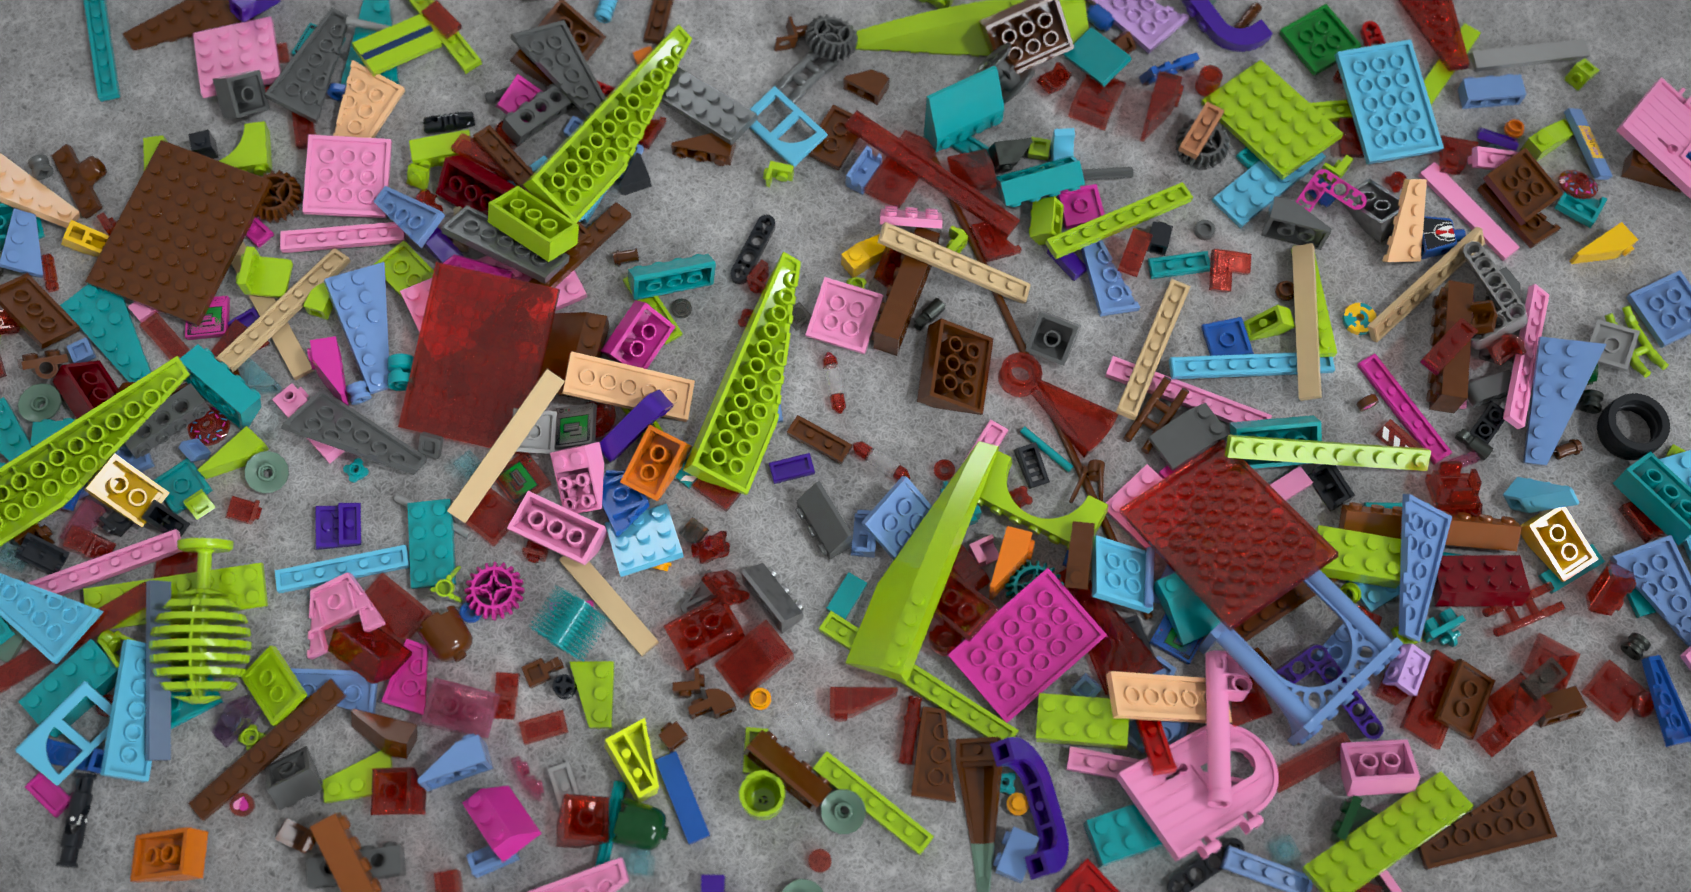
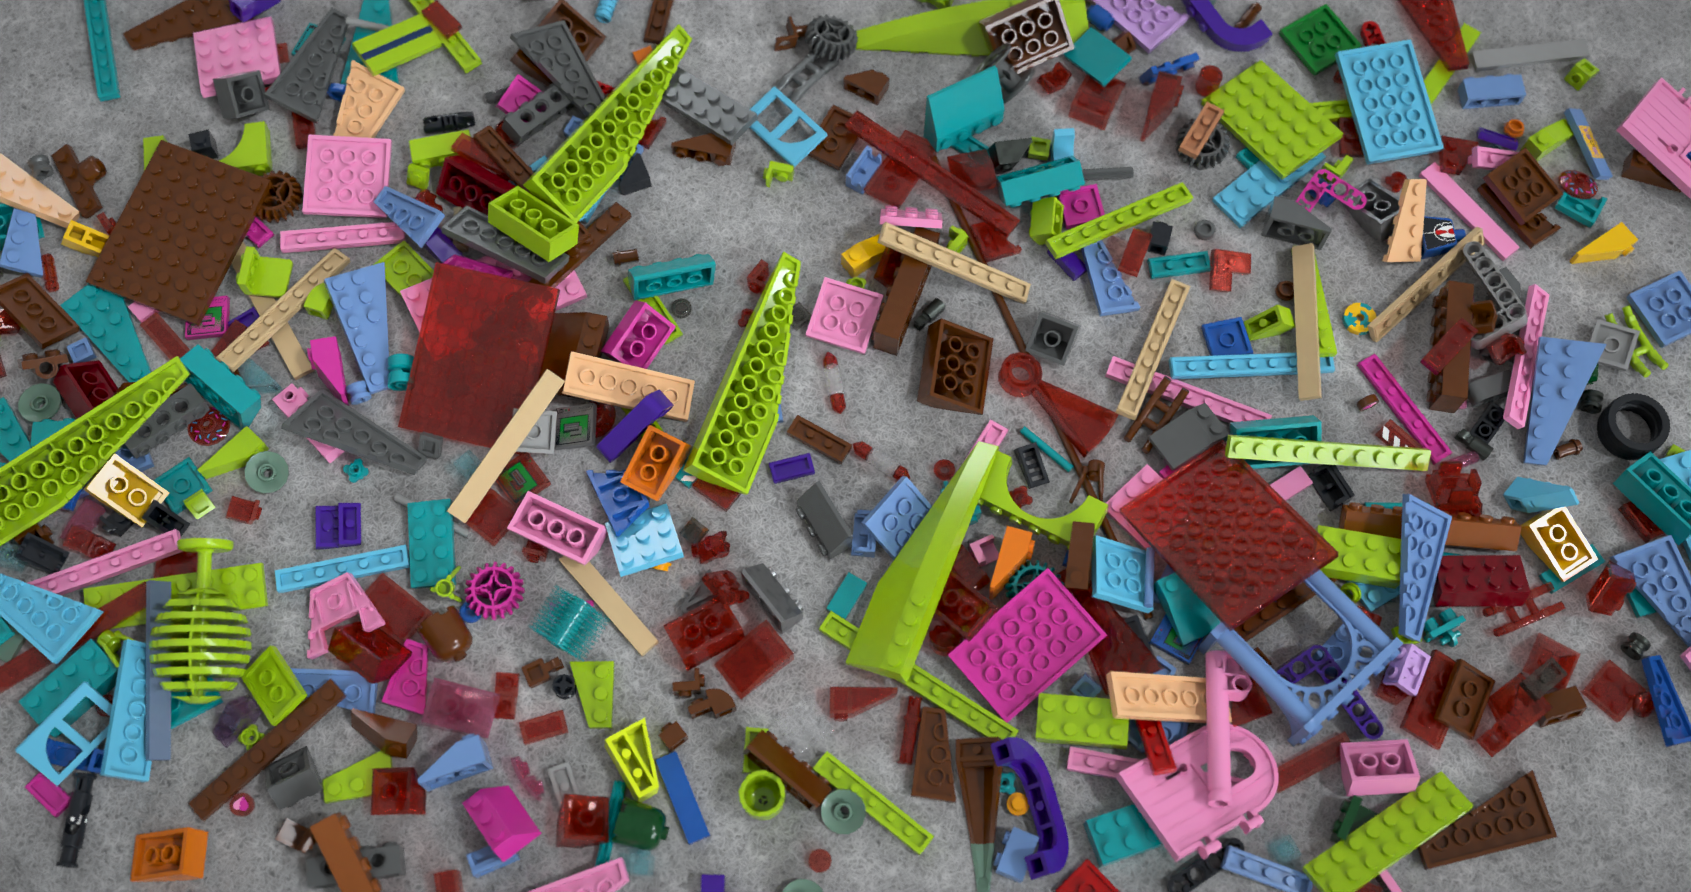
(194, 450): medium blue plate -> none
(580, 476): bright pink slope -> none
(750, 248): black beam -> none
(760, 698): light orange plate -> none

